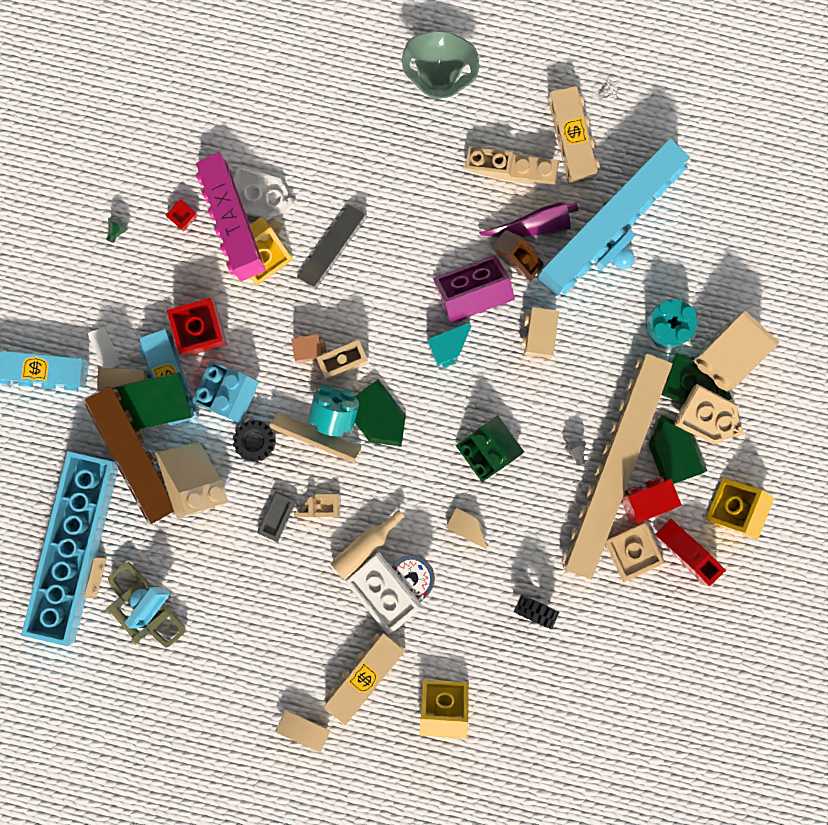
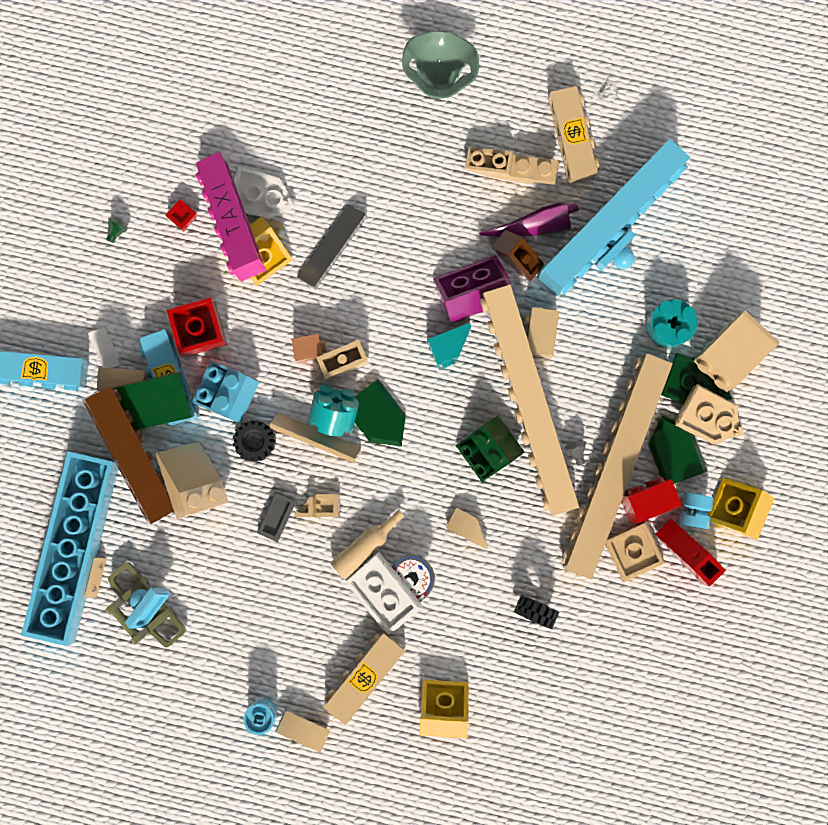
(260, 716): none -> medium azure wheel
(529, 399): none -> tan brick
(696, 502): none -> medium azure wheel

